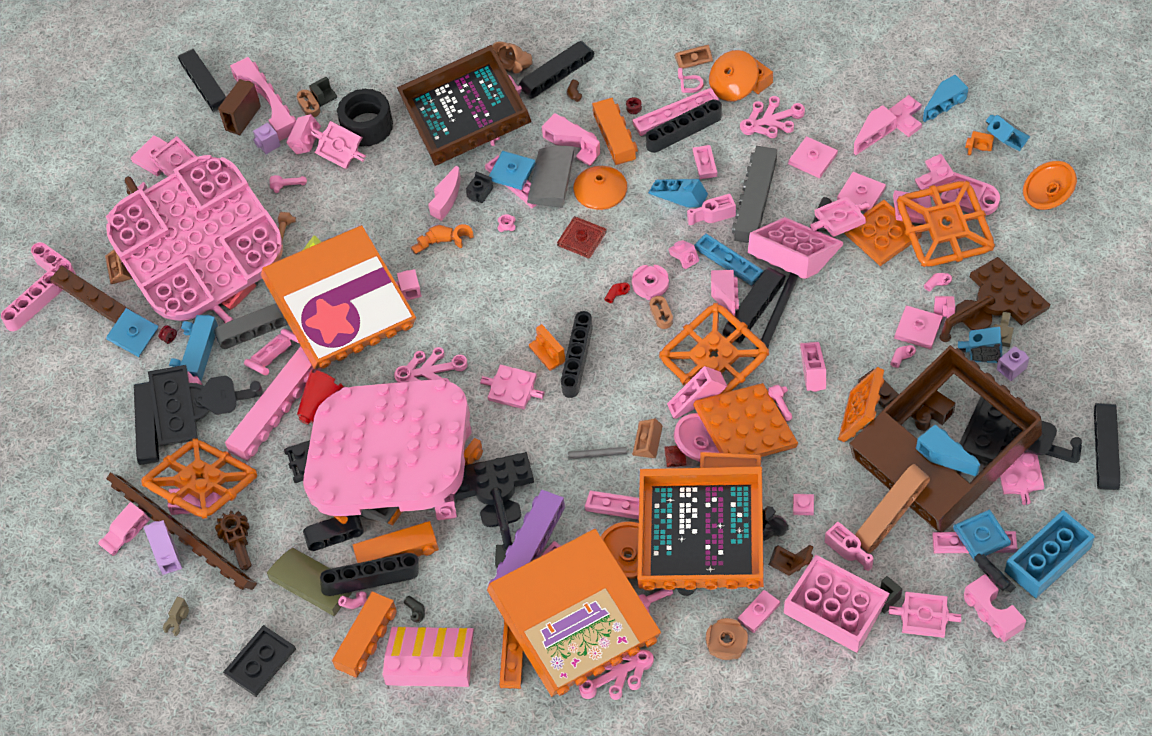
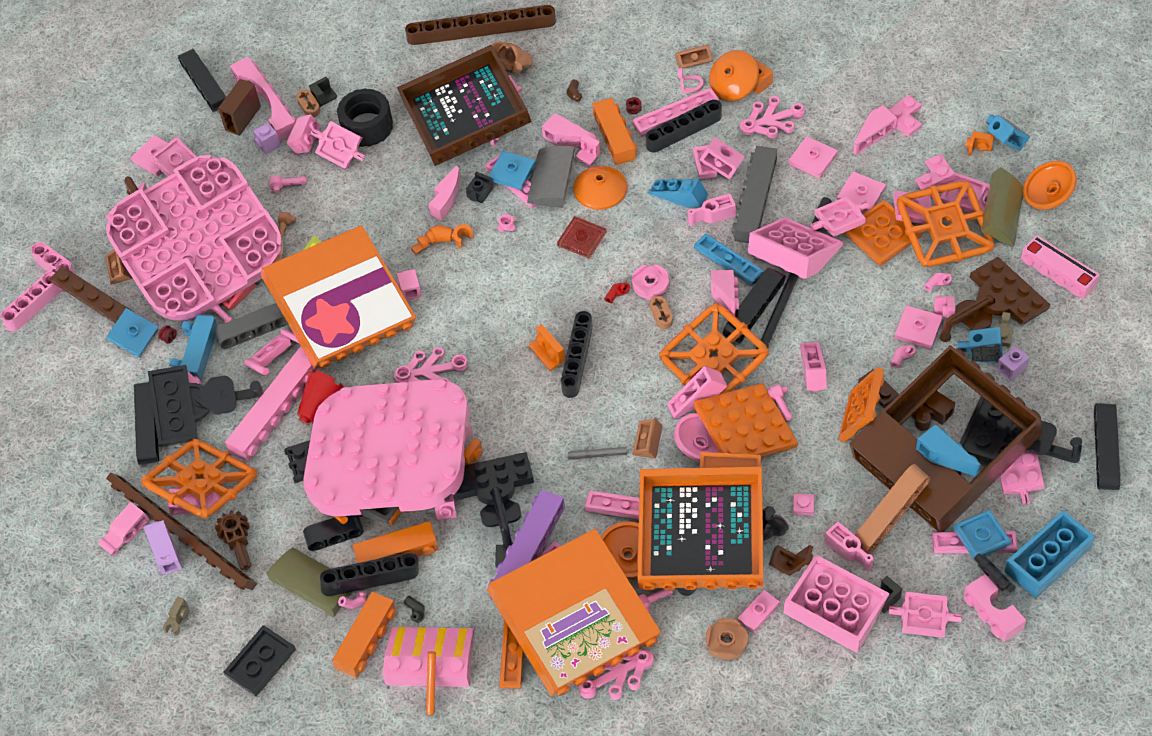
(431, 673): none -> orange bar
(480, 24): none -> reddish brown beam
(512, 387): bright pink plate -> none
(556, 69): black beam -> none
(674, 456): clear red plate -> none
(685, 253): bright pink bracket -> none
(722, 158): none -> bright pink brick
(947, 95): dark azure slope -> none
(1003, 207): none -> olive slope
(1059, 267): none -> bright pink brick

